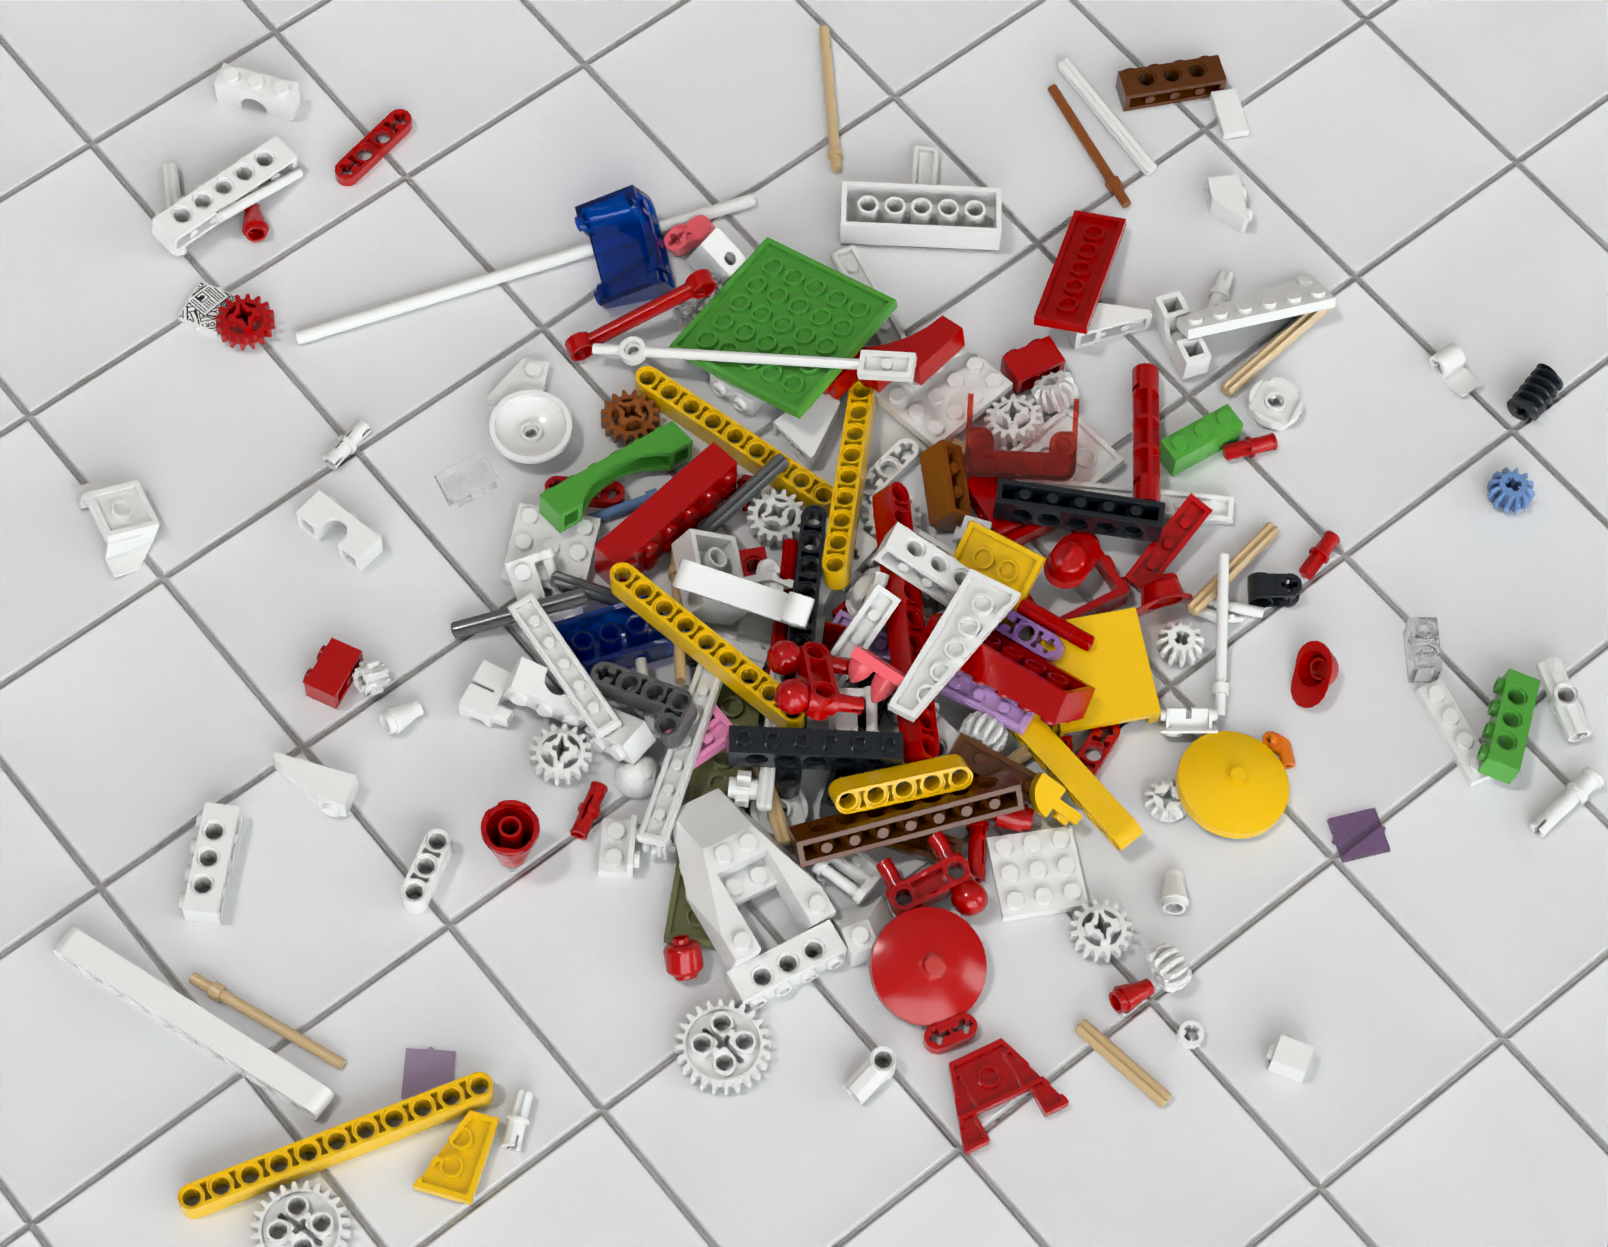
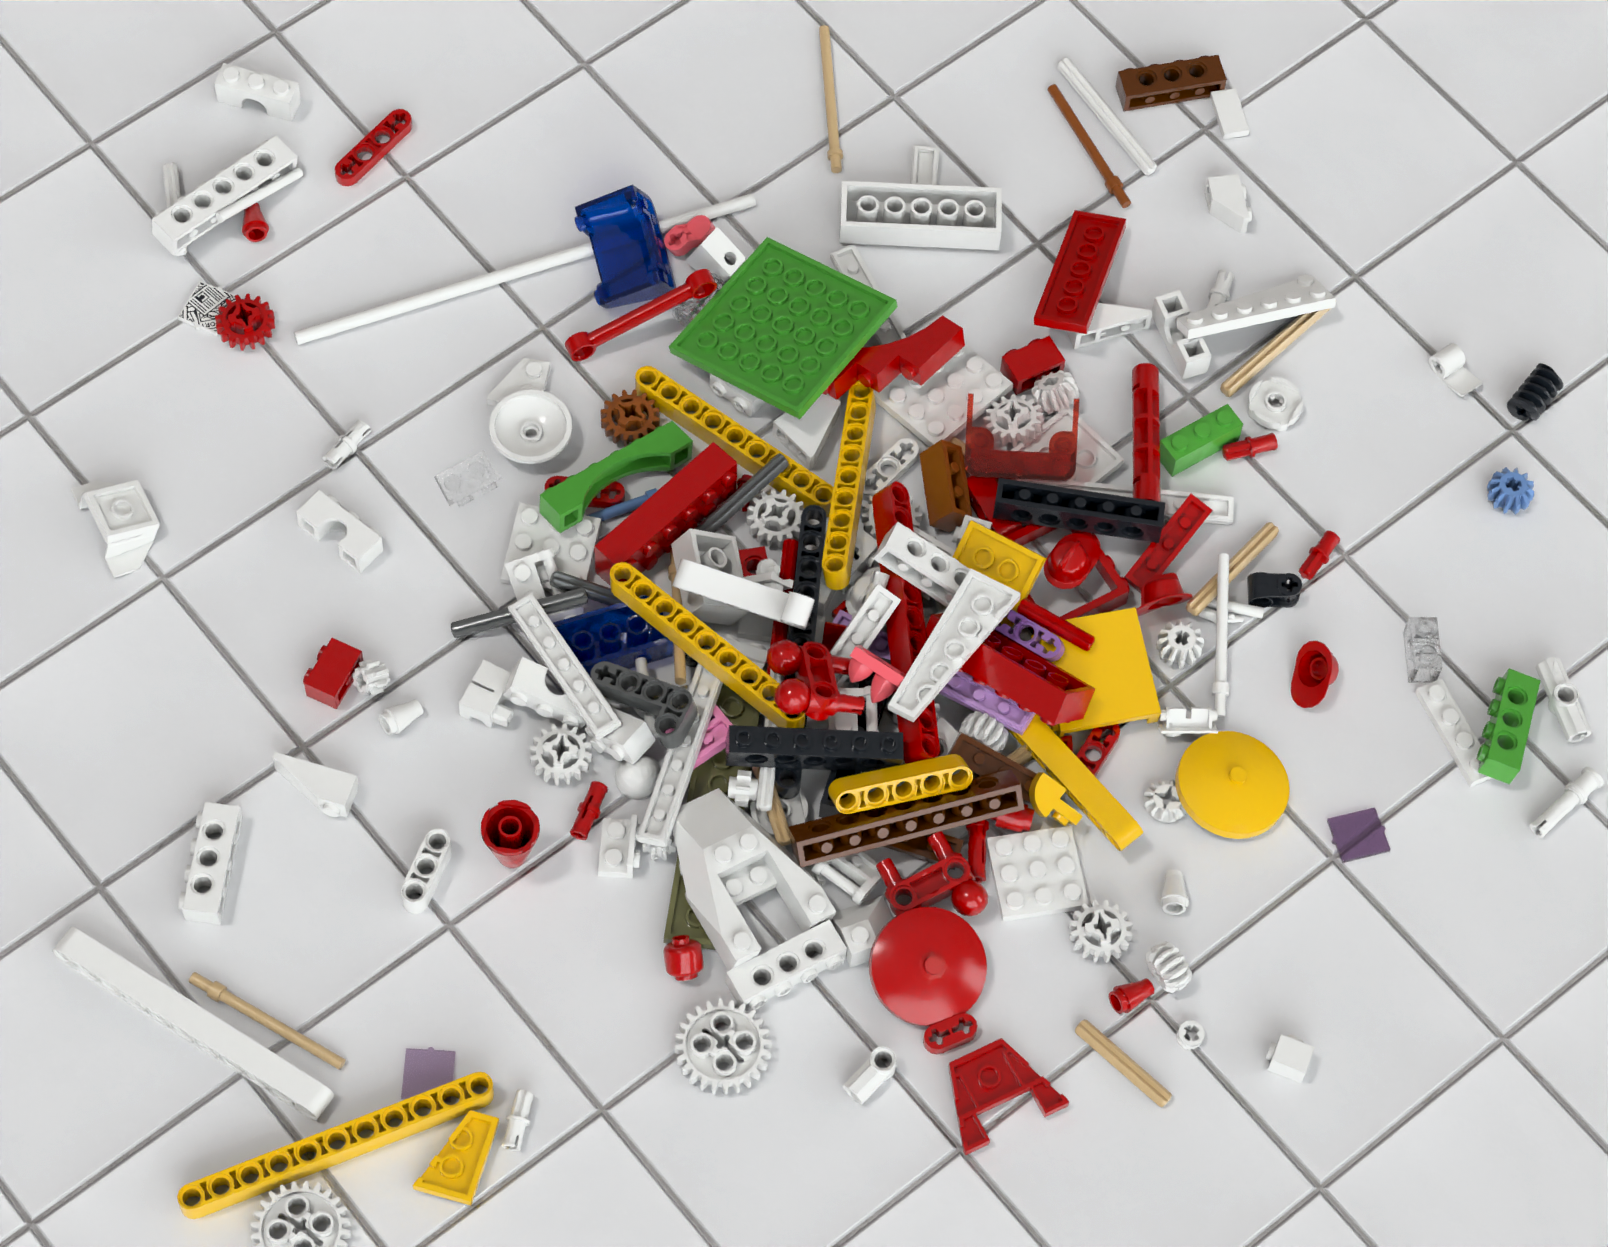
(870, 365): white bar -> none
(1281, 747): orange arm -> none

